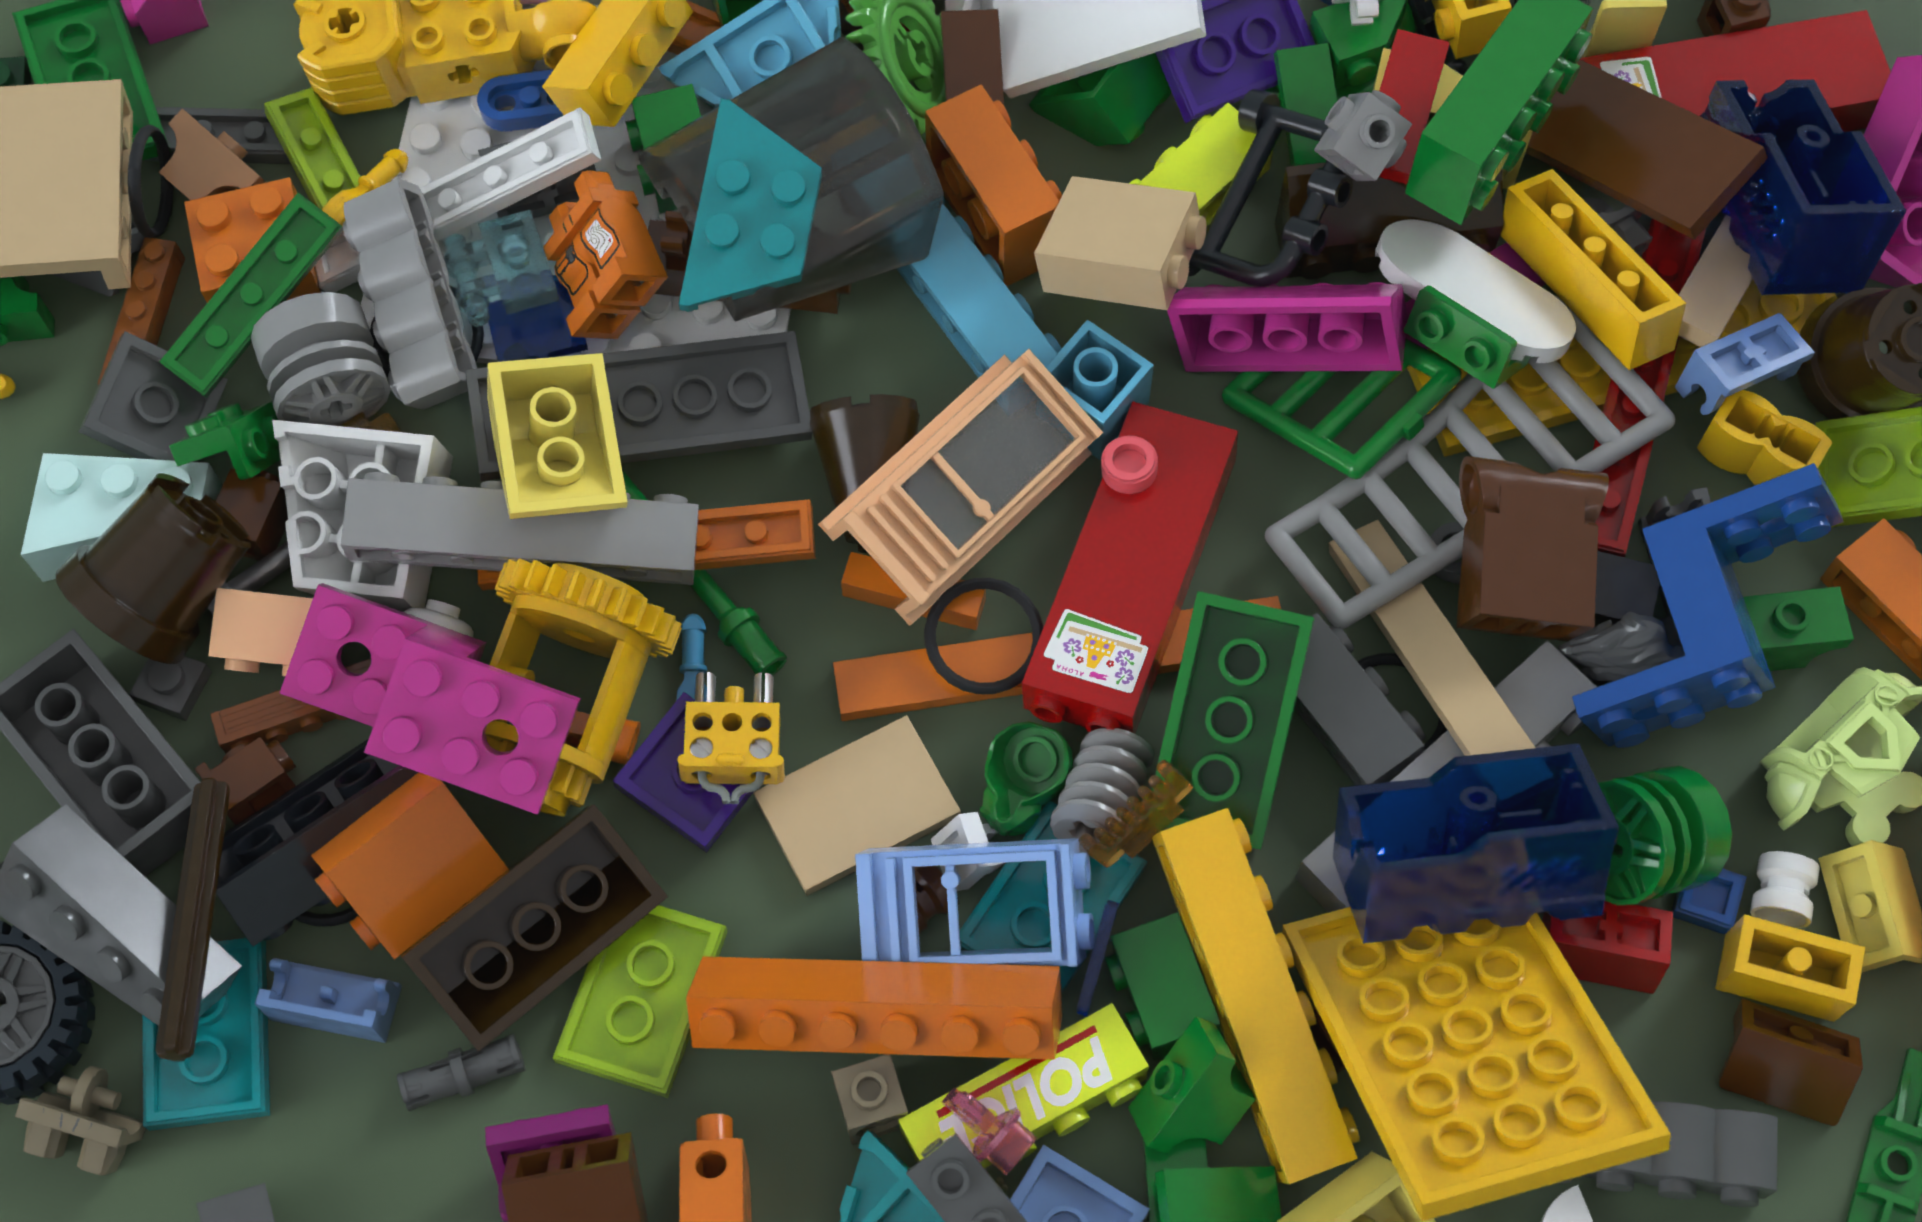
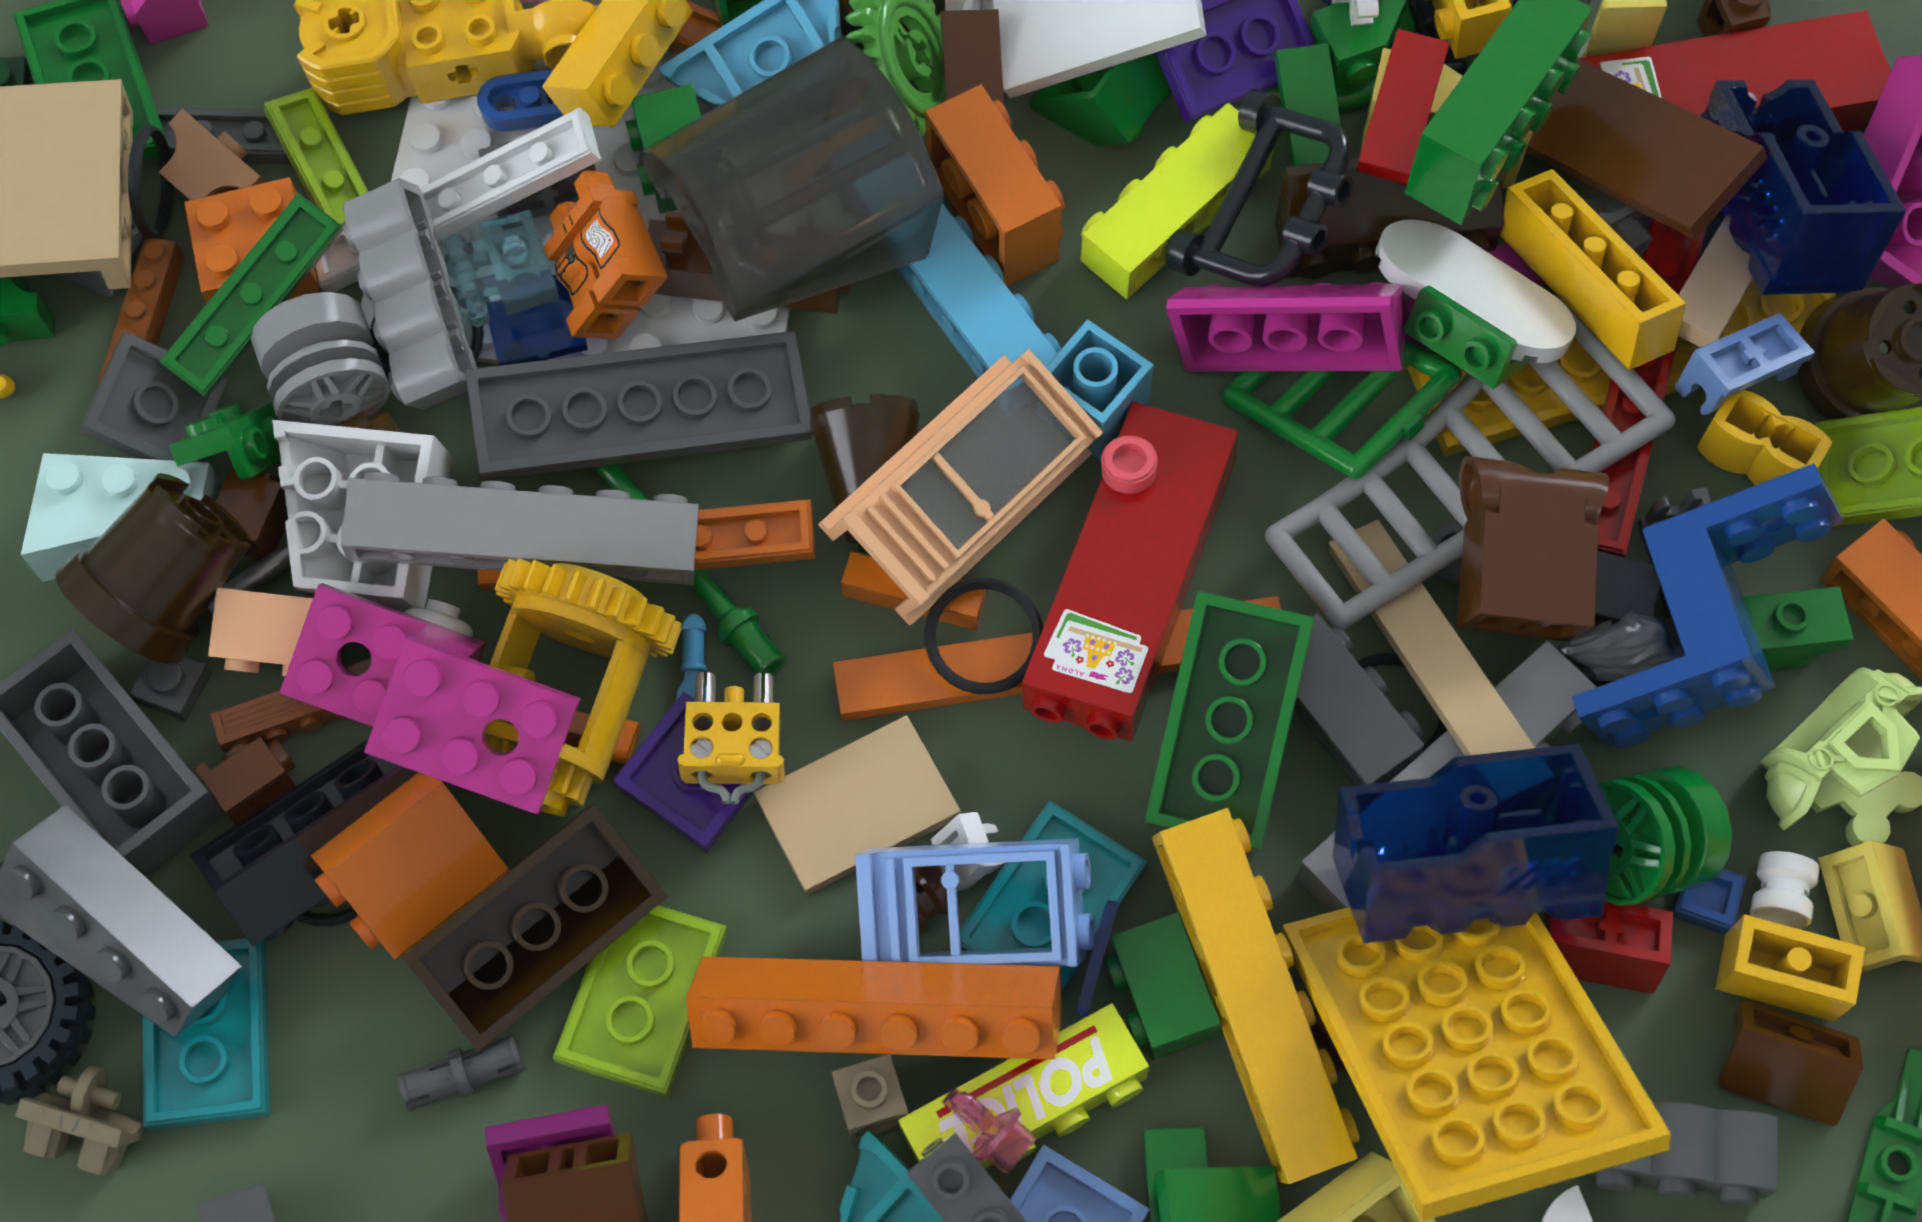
(193, 921): dark brown axle -> none
(329, 1000): medium blue hinge -> none
(383, 173): yellow piece -> none
(555, 435): light yellow slope -> none
(750, 212): teal wing -> none
(1023, 772): green hair -> none
(1102, 779): light grey piece -> none
(1120, 242): tan brick -> none
(1144, 820): clear orange piece -> none
(1192, 1091): green brick -> none
(1364, 135): light grey brick -> none

